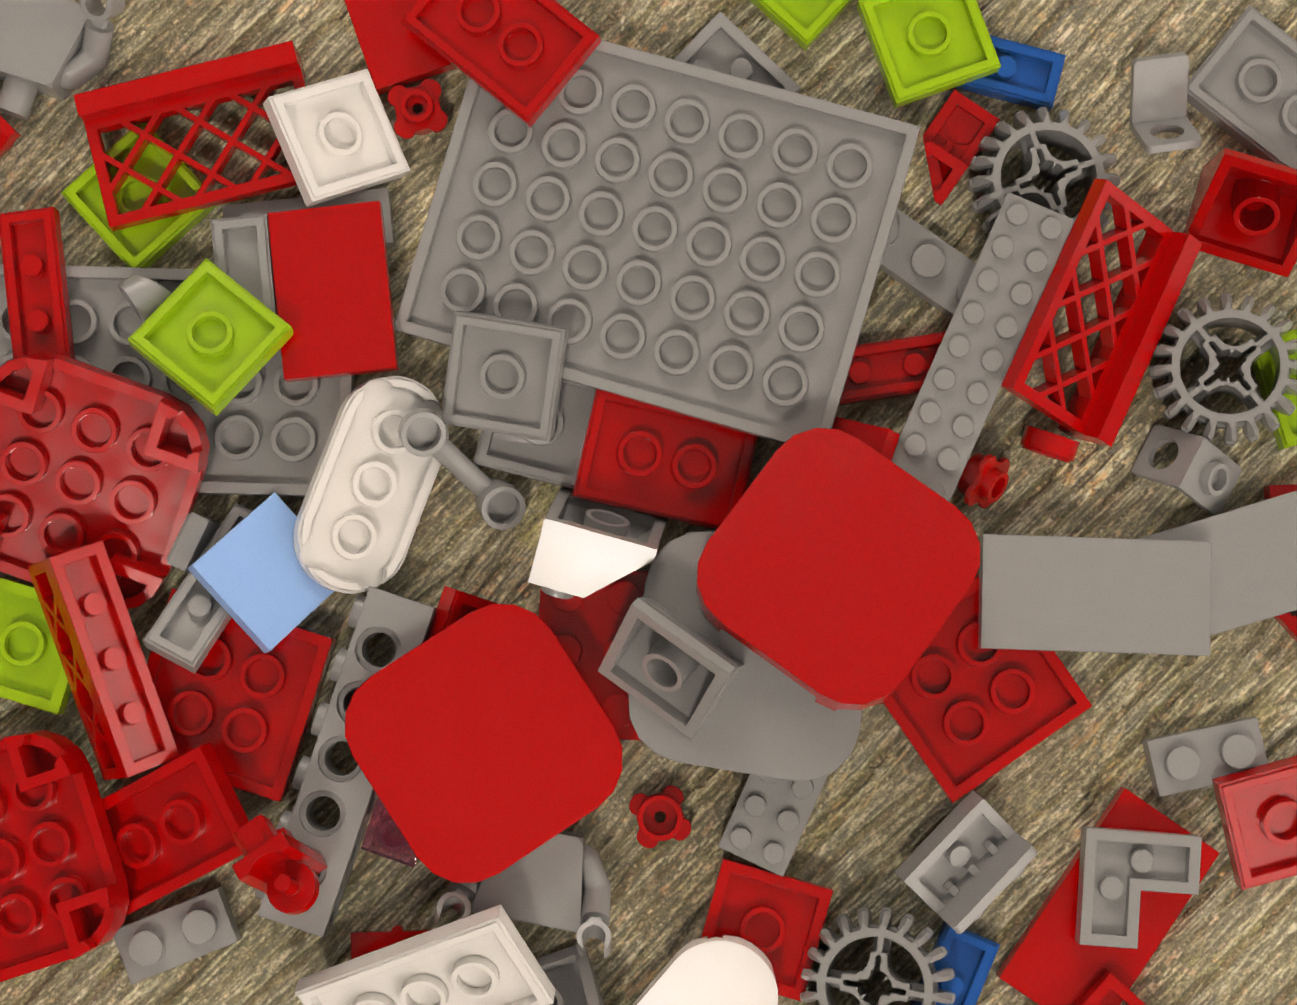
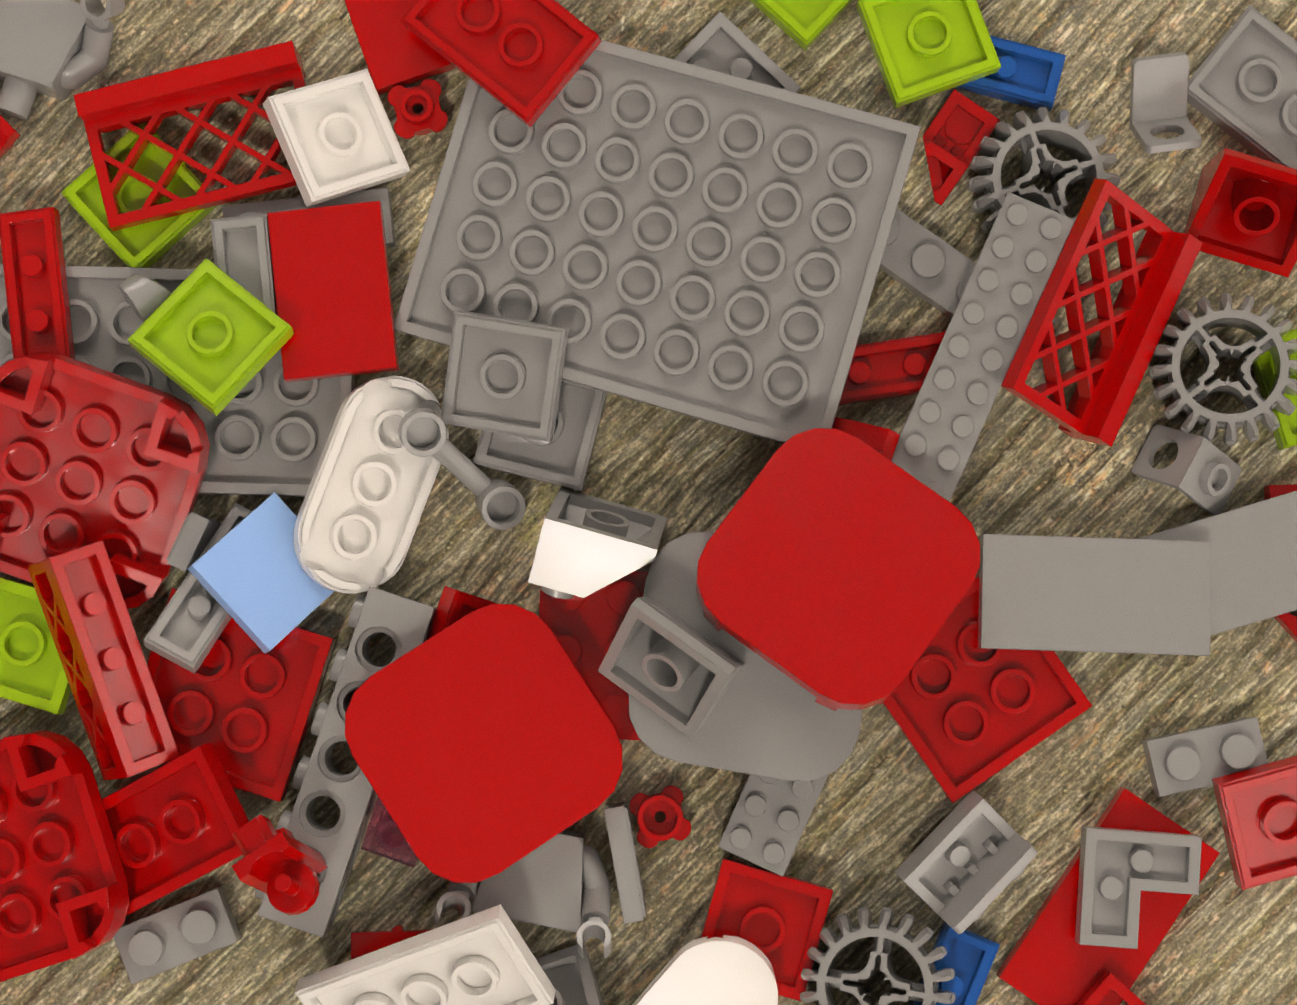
(625, 862): none -> light grey tile
(661, 462): red tile -> none
(984, 479): red plate -> none
(1049, 444): red tile -> none

